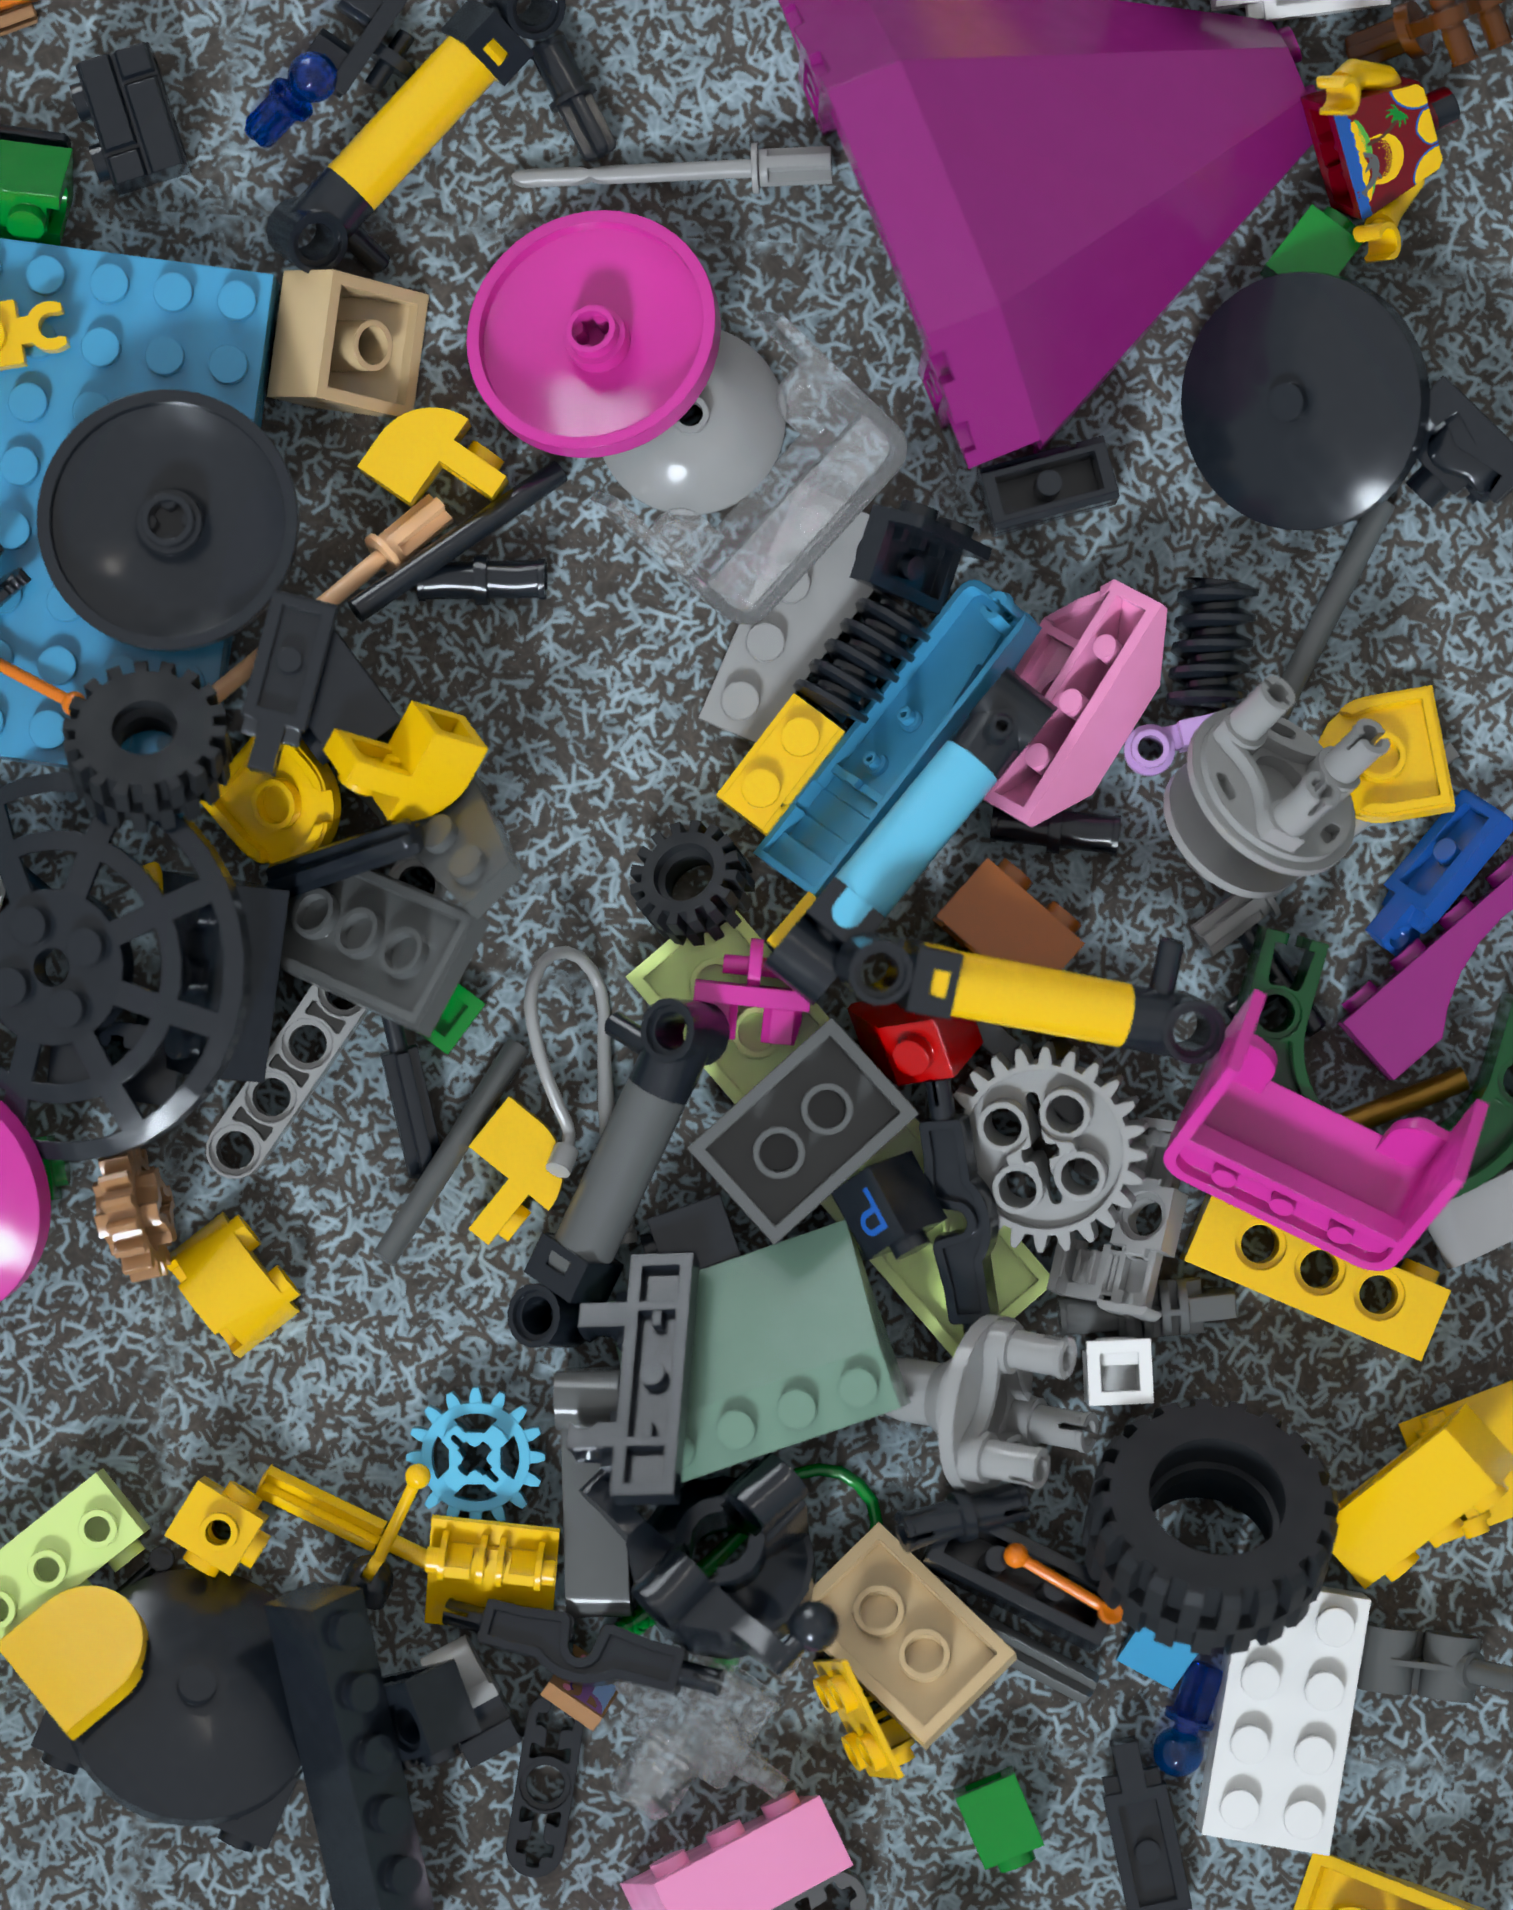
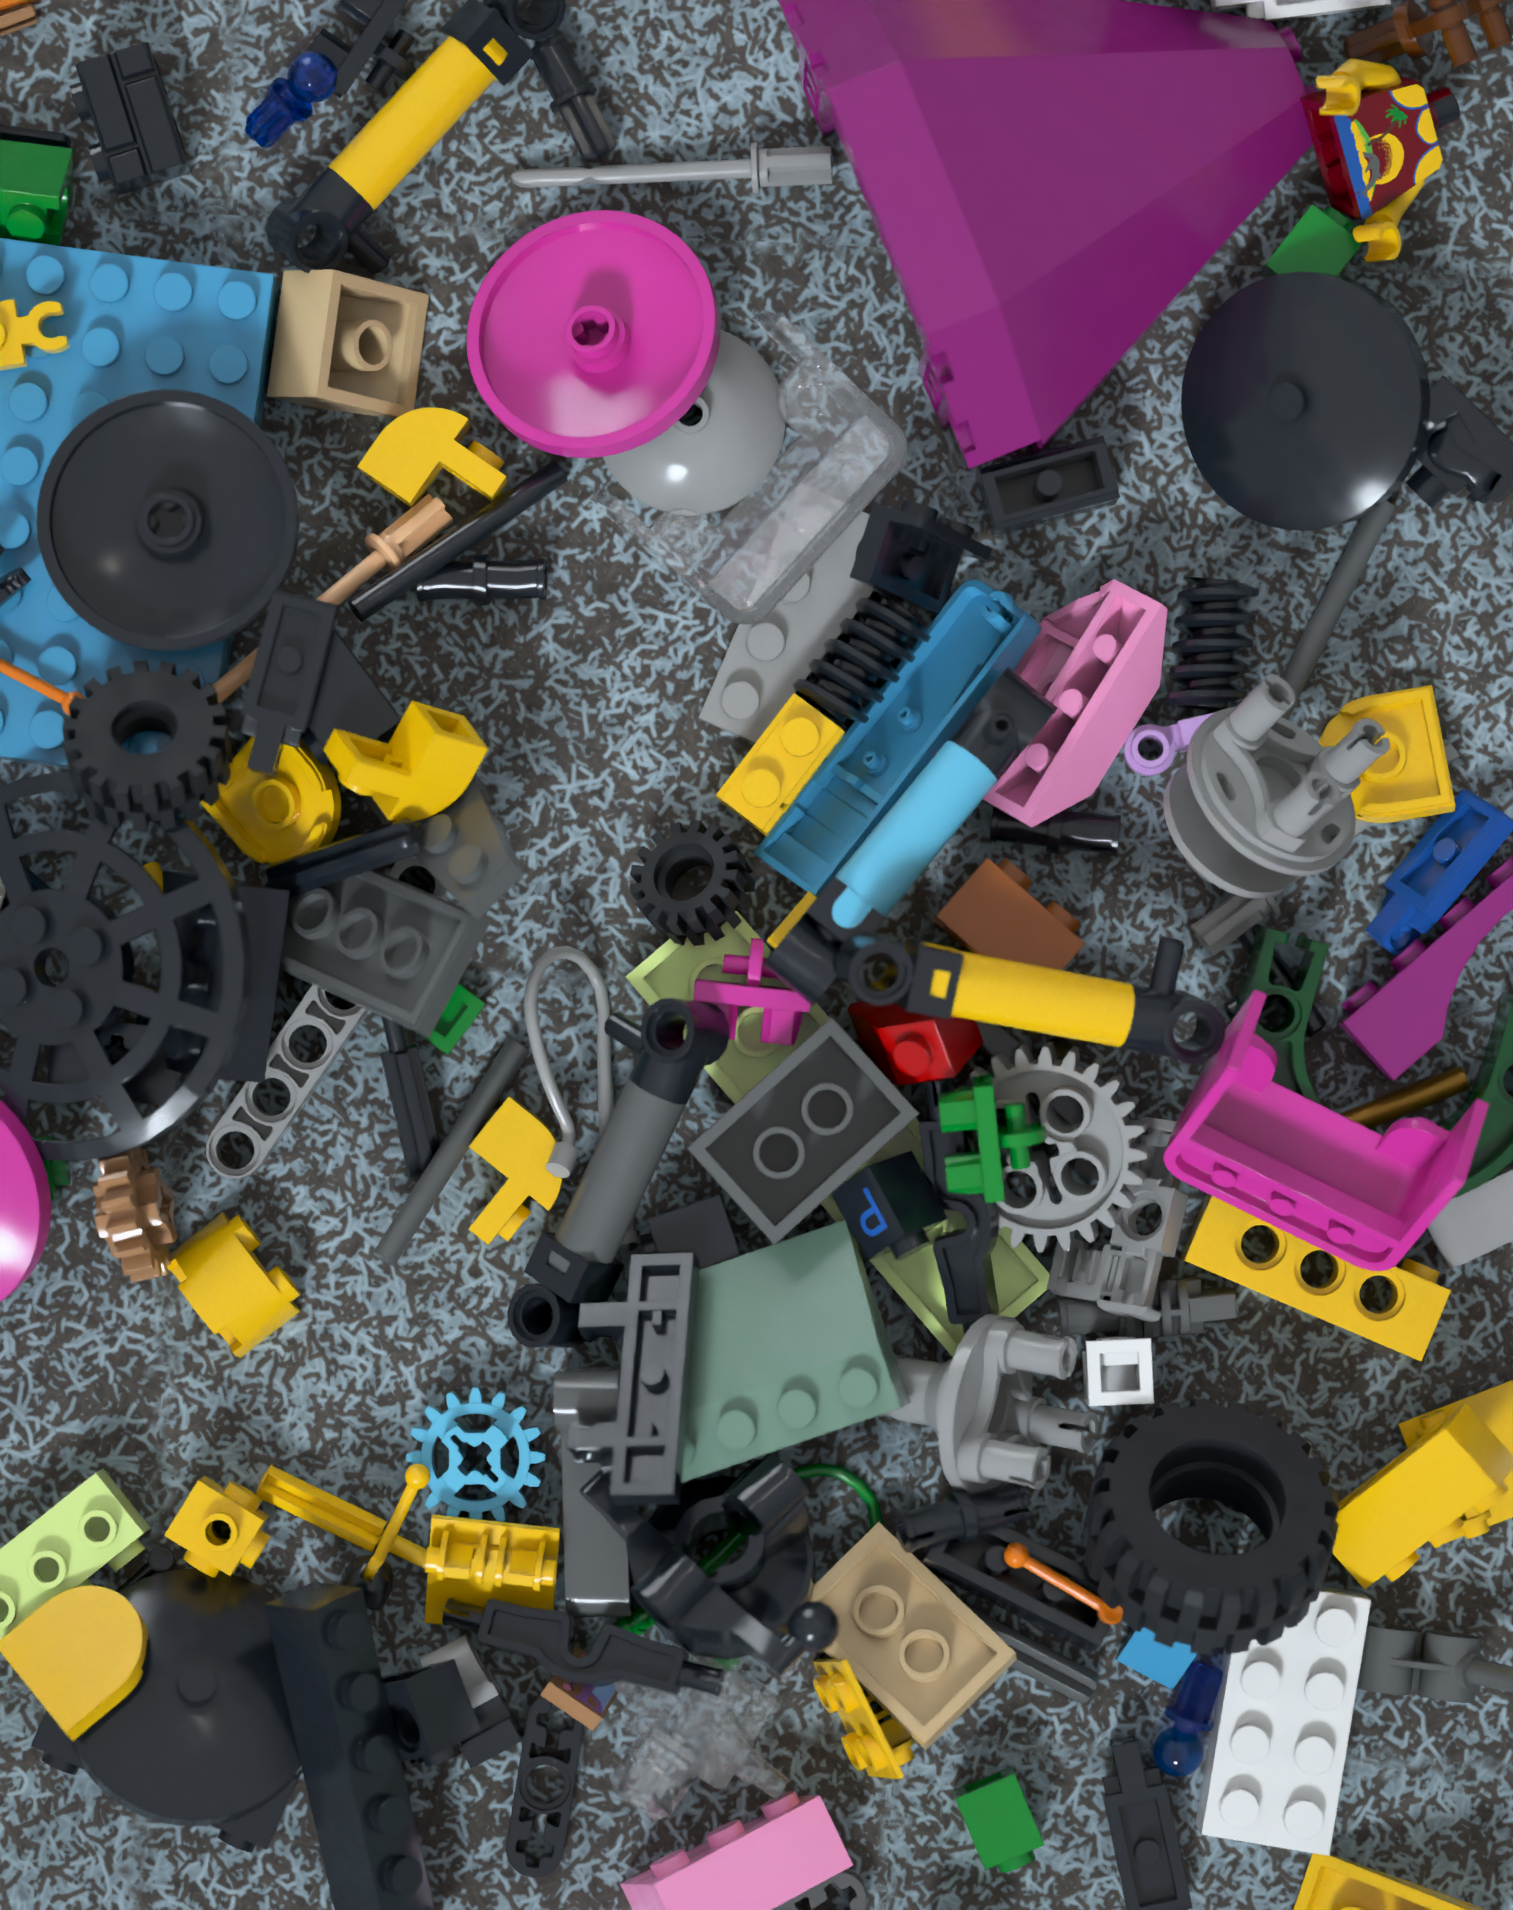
(975, 1109): none -> green hips

